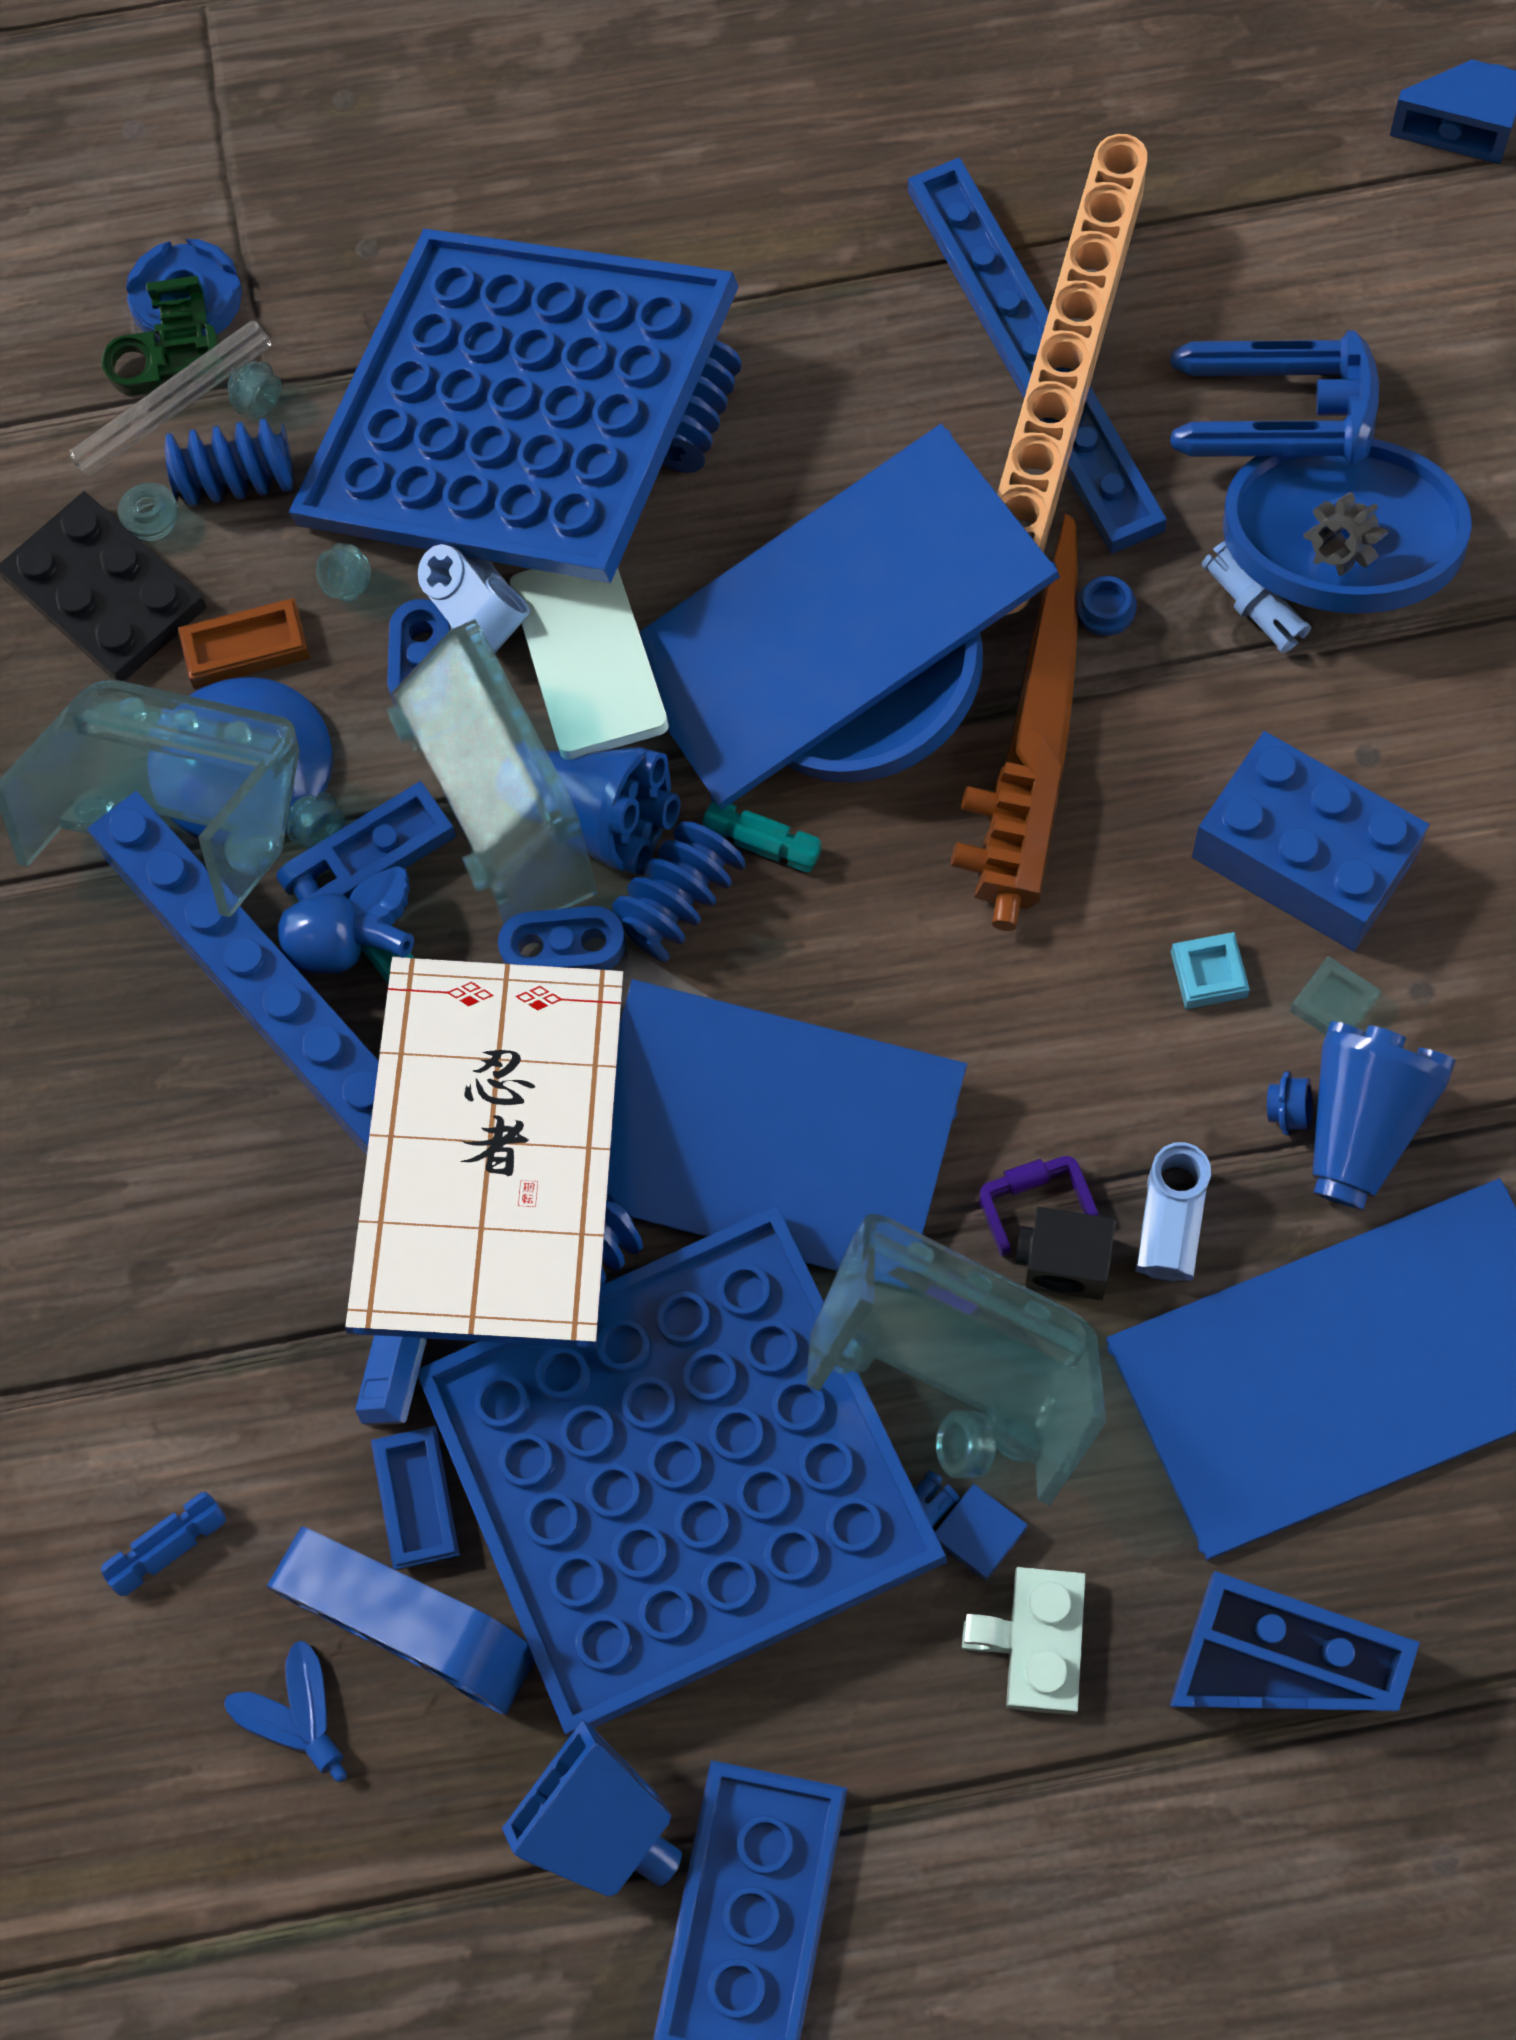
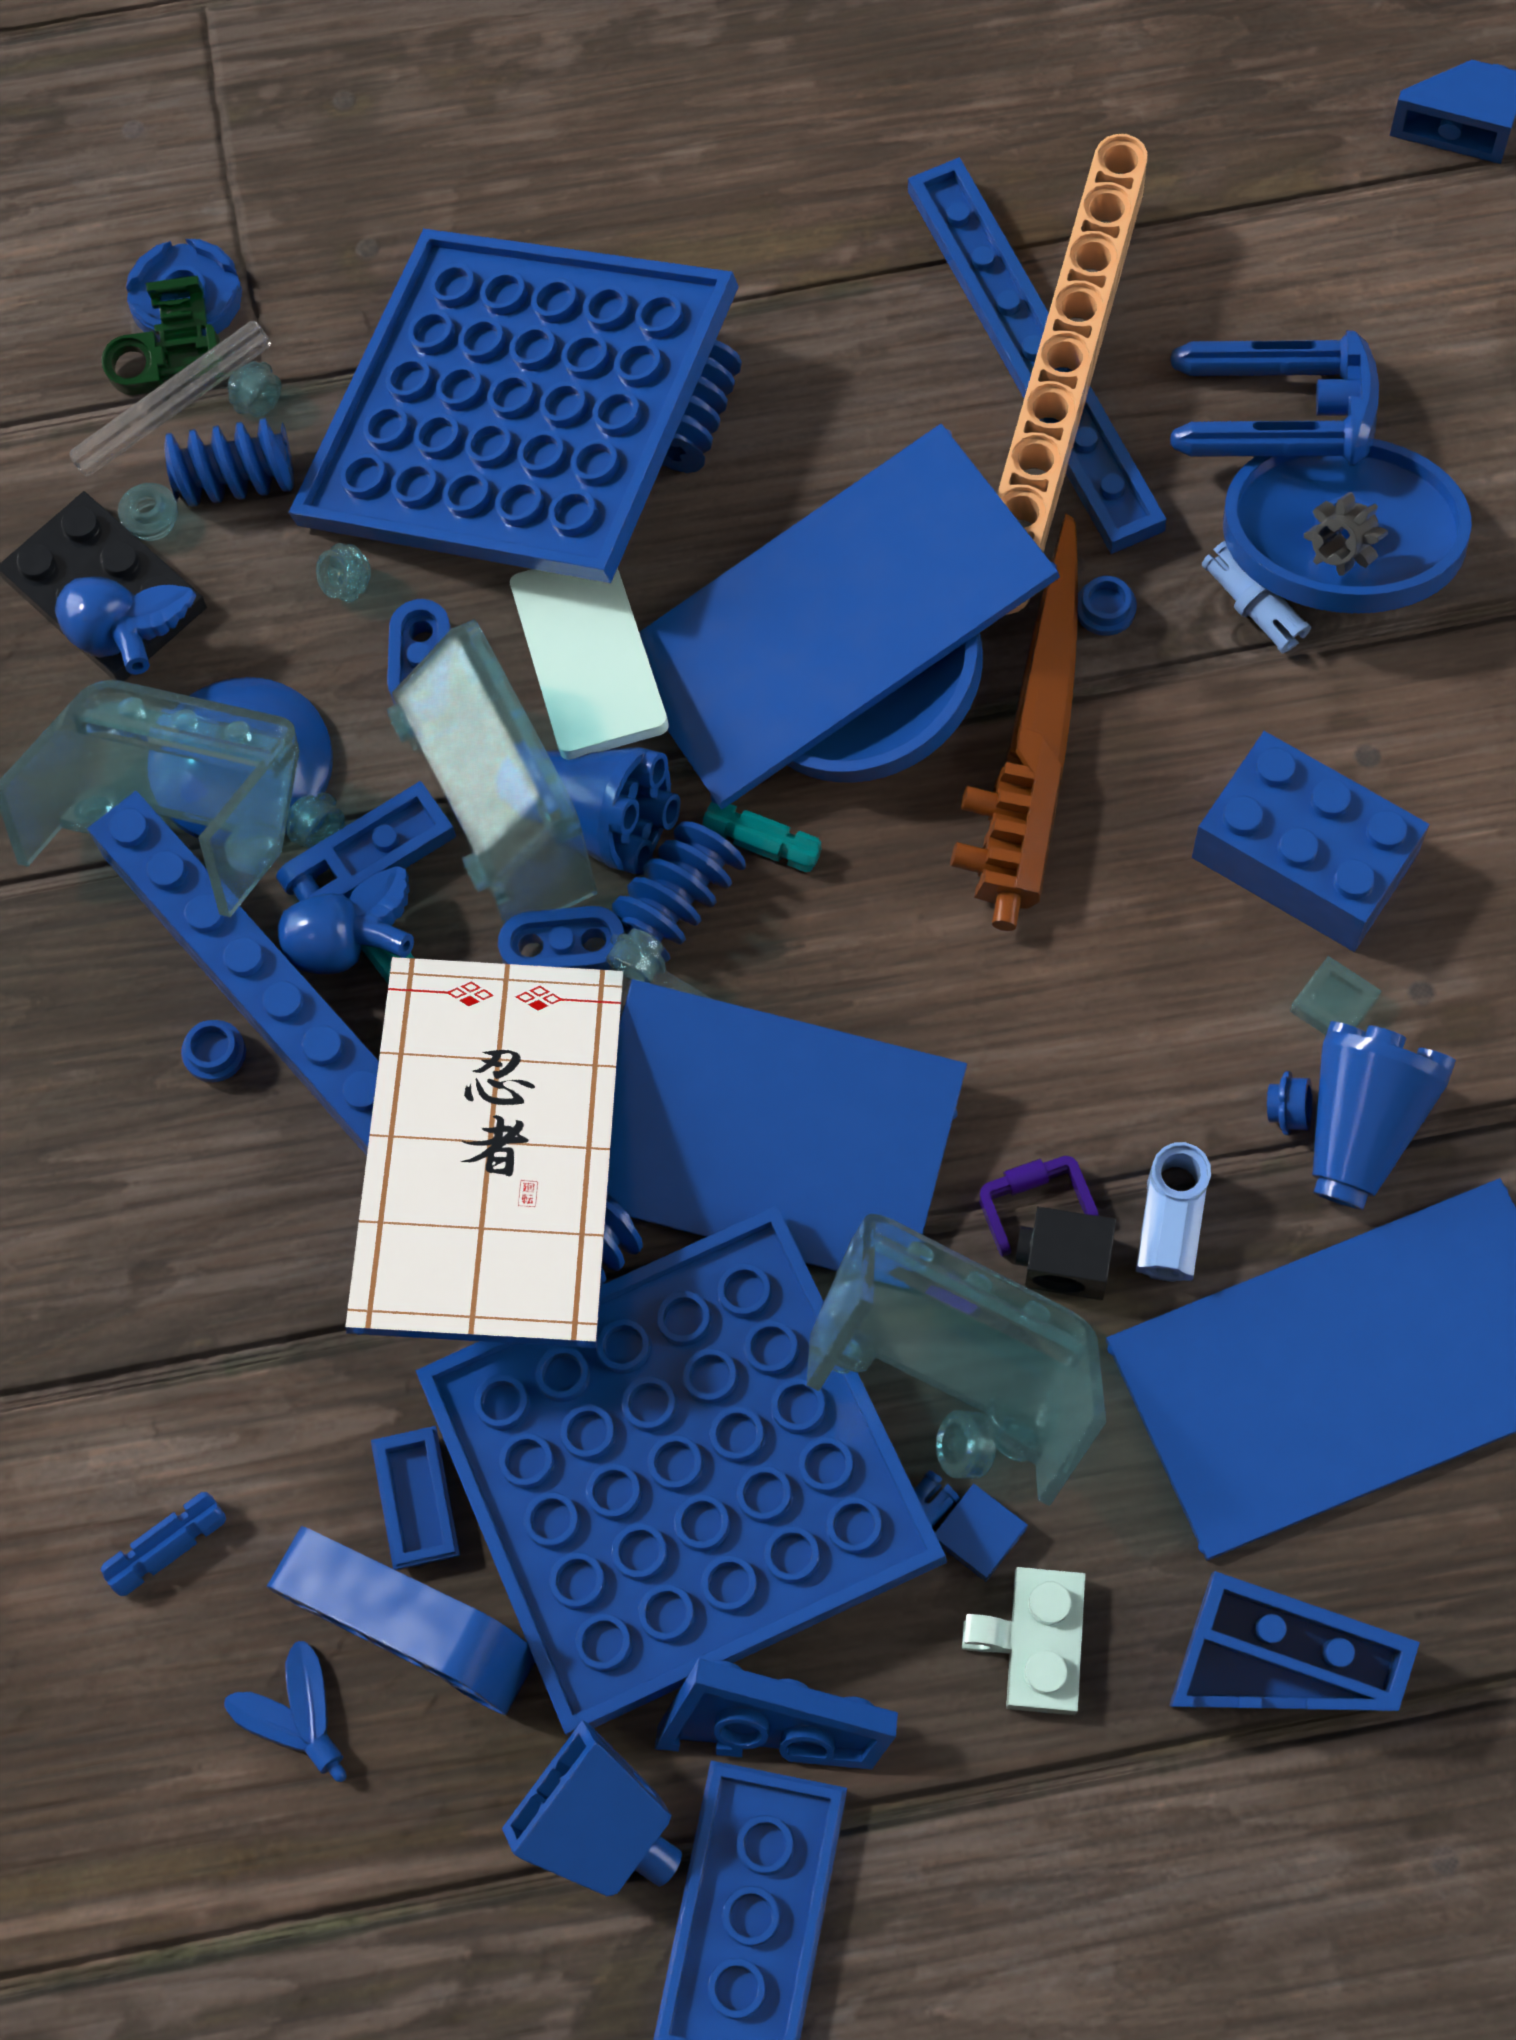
(109, 619): none -> blue piece
(213, 1050): none -> blue plate
(243, 643): dark orange tile -> none
(389, 1379): blue tile -> none
(471, 590): light blue piece -> none
(636, 955): none -> clear light blue plate
(755, 1711): none -> blue wing
(1210, 970): medium azure tile -> none

